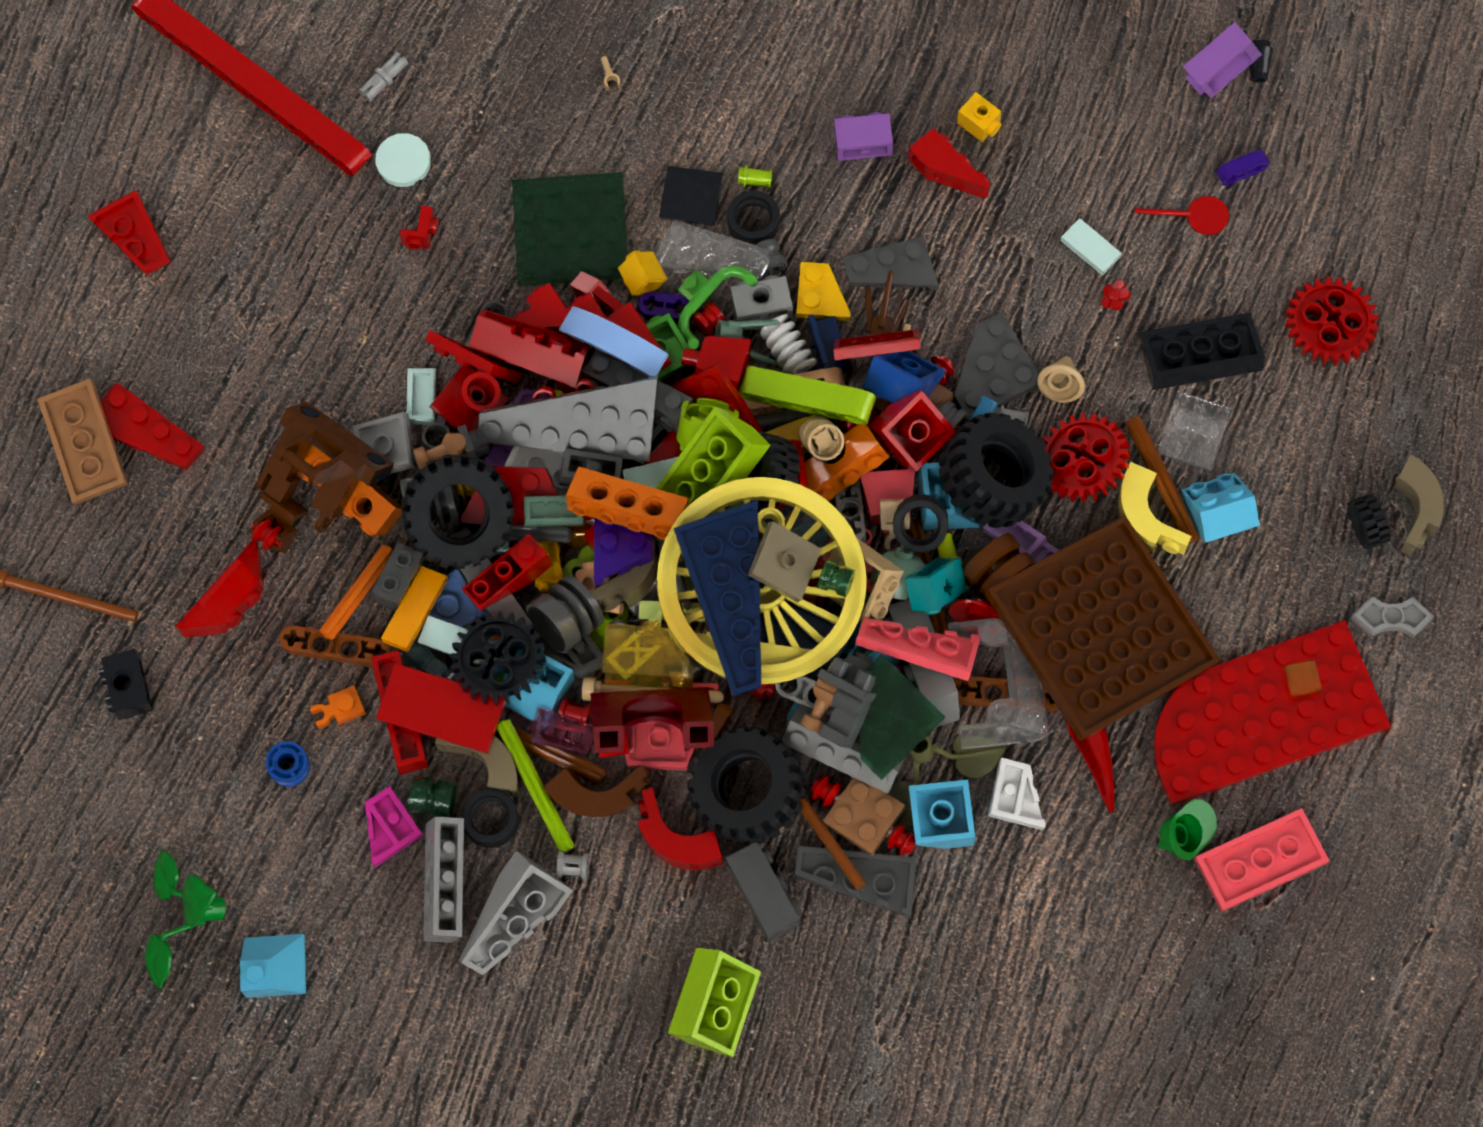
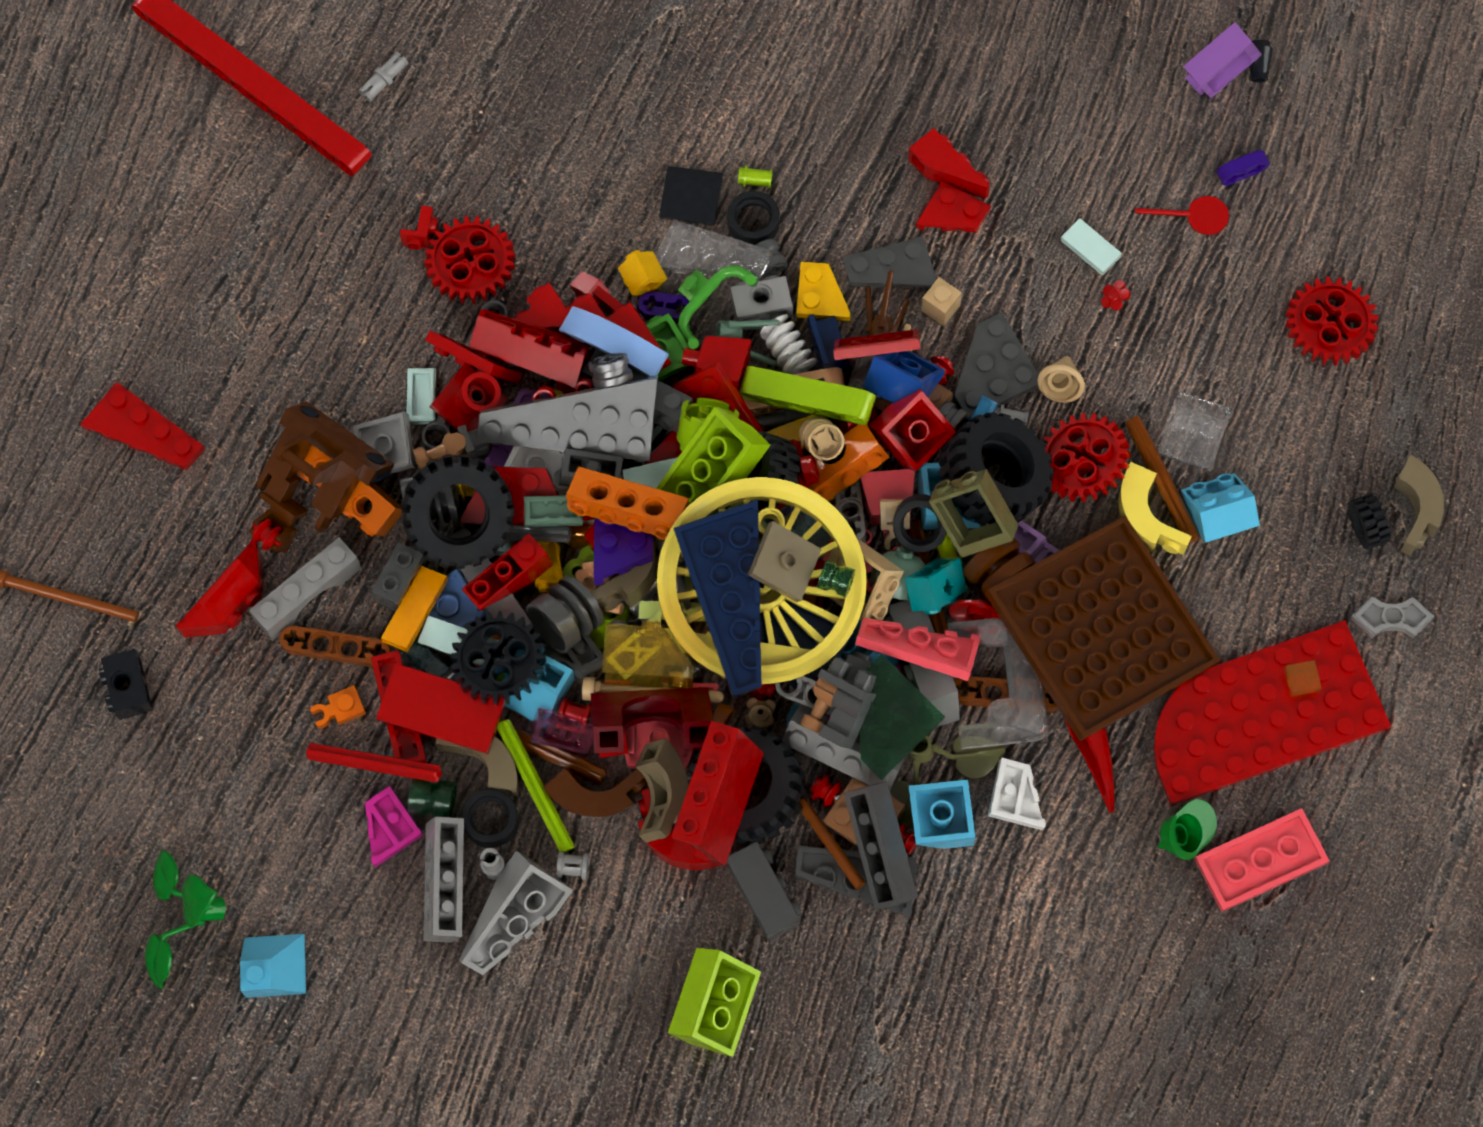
(82, 441): medium nougat plate -> none
(133, 231): red wing -> none
(294, 775): blue wheel -> none
(326, 570): none -> light grey arch
(356, 593): orange axle -> none
(374, 762): none -> red axle
(403, 160): light aqua tile -> none
(478, 280): none -> red gear
(491, 863): none -> light grey pin
(569, 227): clear green plate -> none
(609, 75): tan hand -> none
(610, 370): none -> flat silver wheel
(667, 788): none -> dark tan arch
(707, 319): red wheel -> none
(718, 792): none -> red panel
(763, 719): none -> tan plate
(810, 470): none -> red tile
(863, 136): medium lavender brick -> none
(880, 845): none -> dark grey brick
(941, 301): none -> tan brick
(953, 210): none -> red wing
(979, 117): yellow brick -> none
(981, 538): none -> olive window
(1202, 351): black slope -> none

